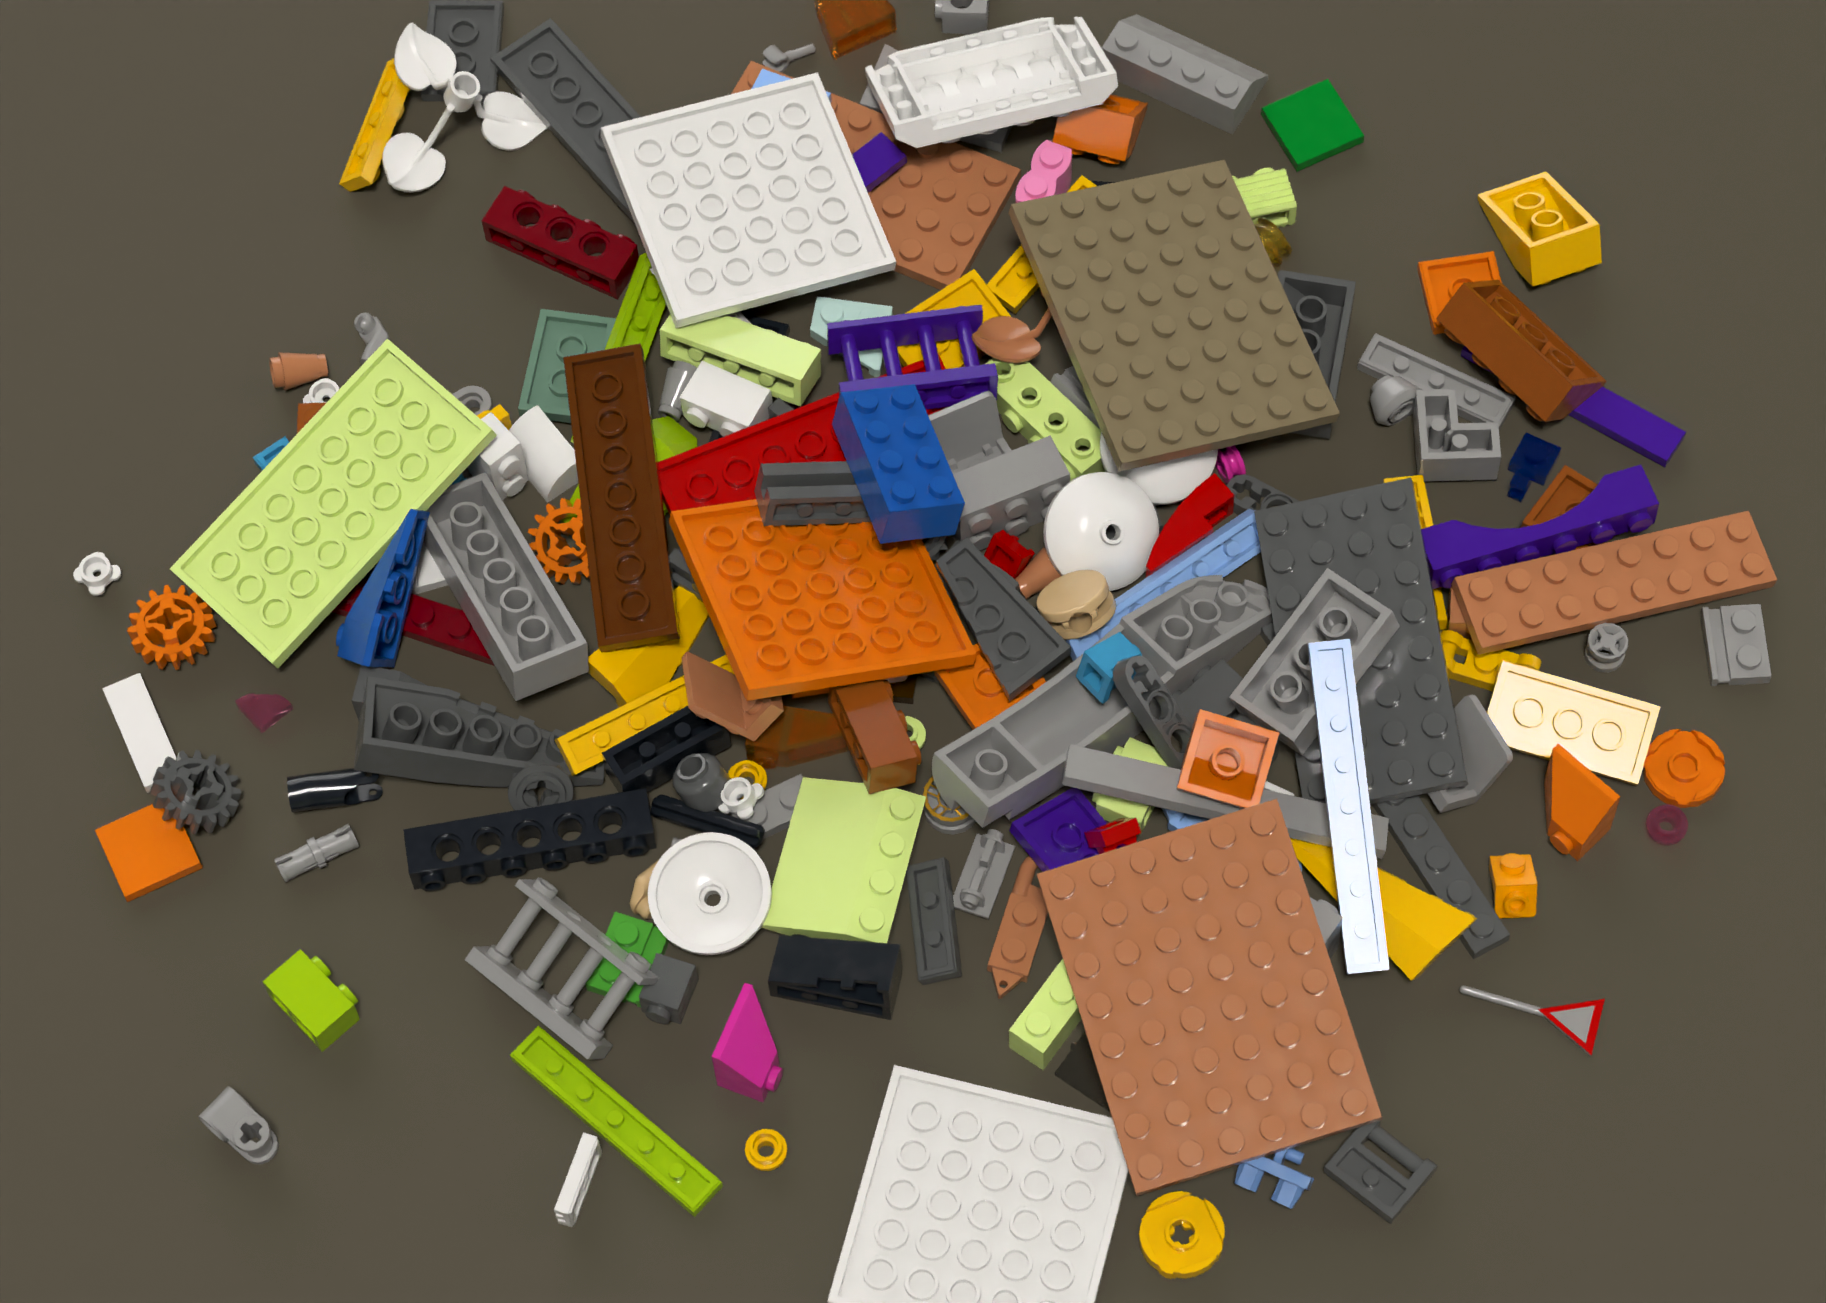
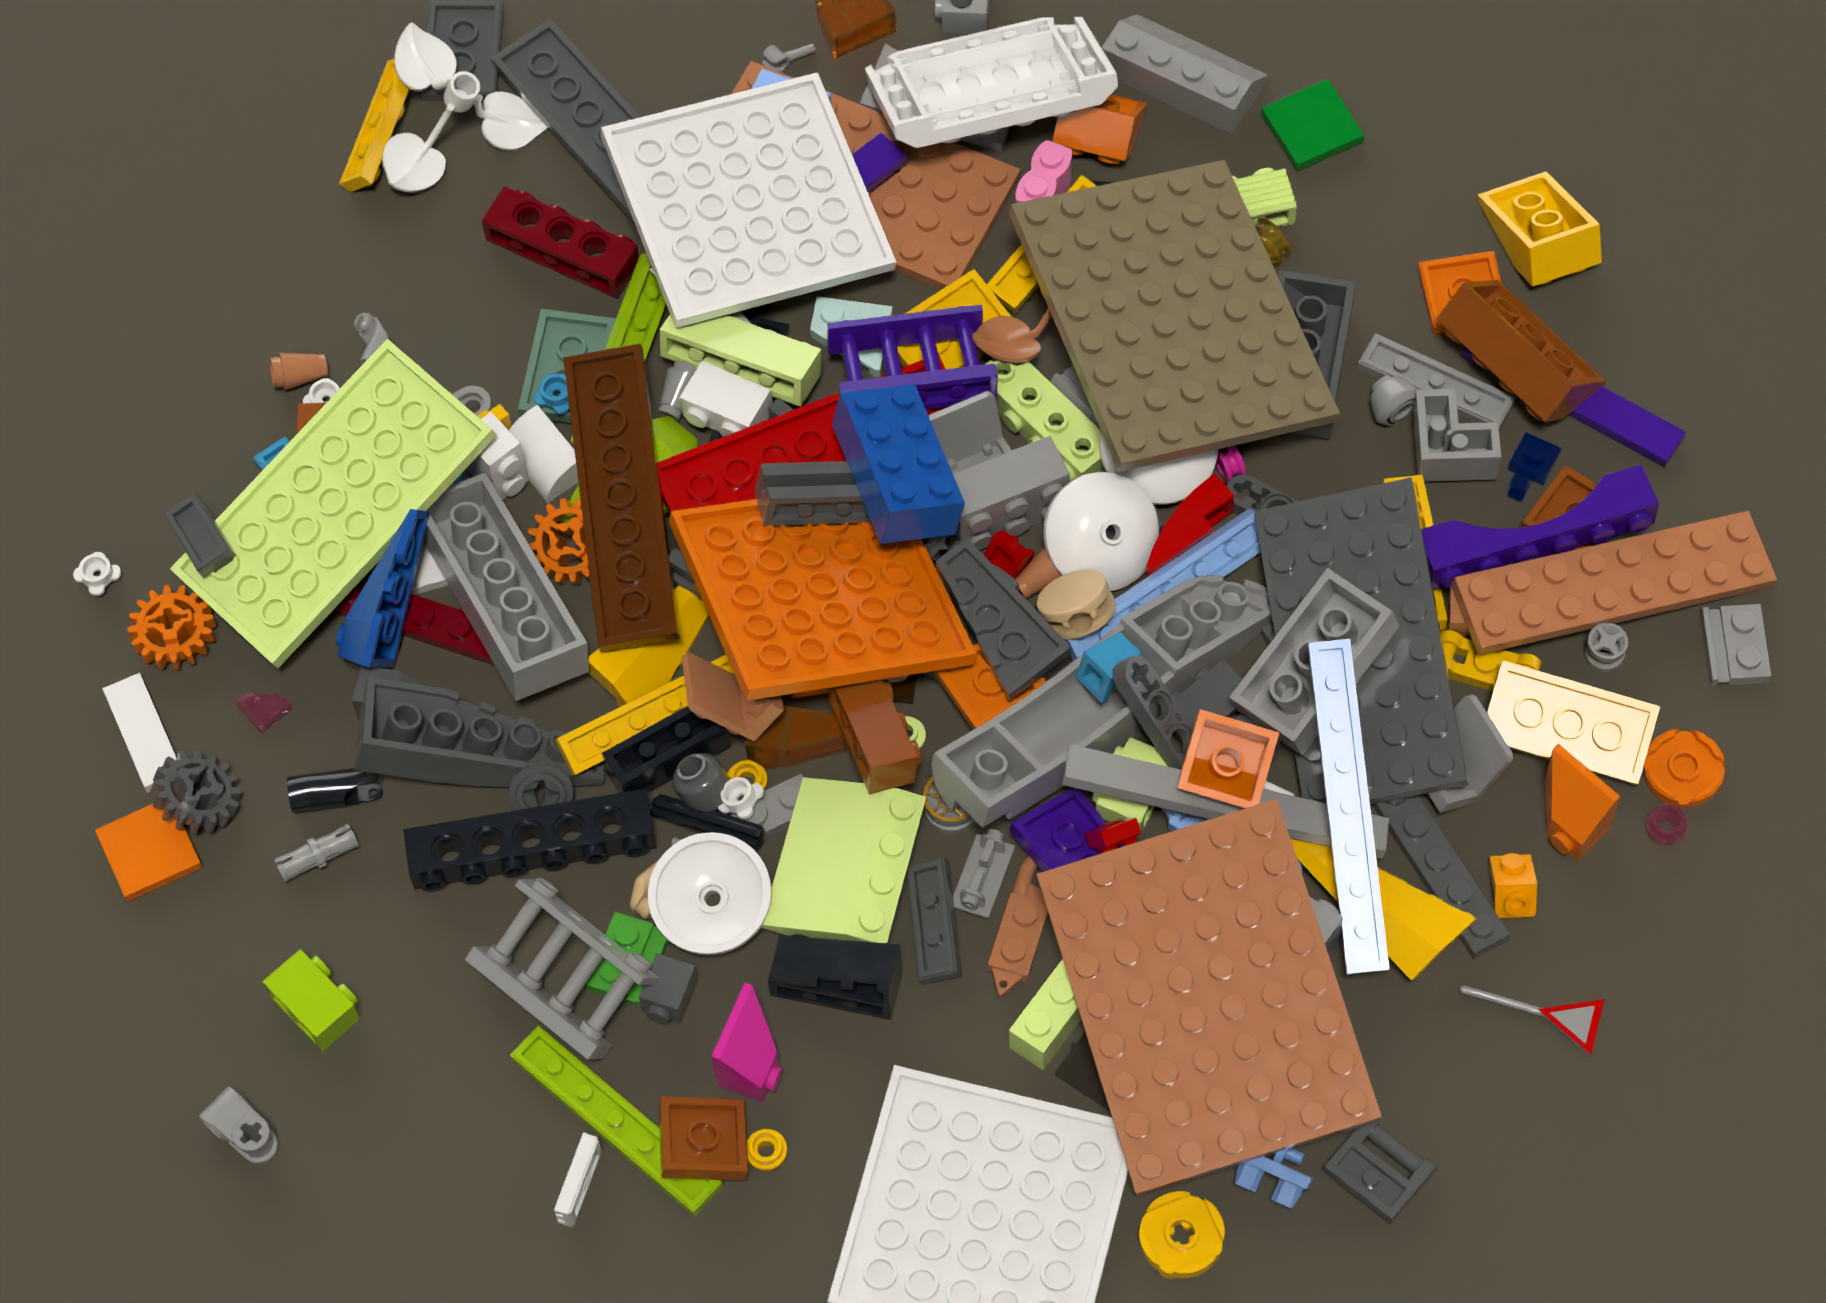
(199, 534): none -> dark grey tile
(549, 385): none -> dark azure plate
(702, 1138): none -> dark orange plate

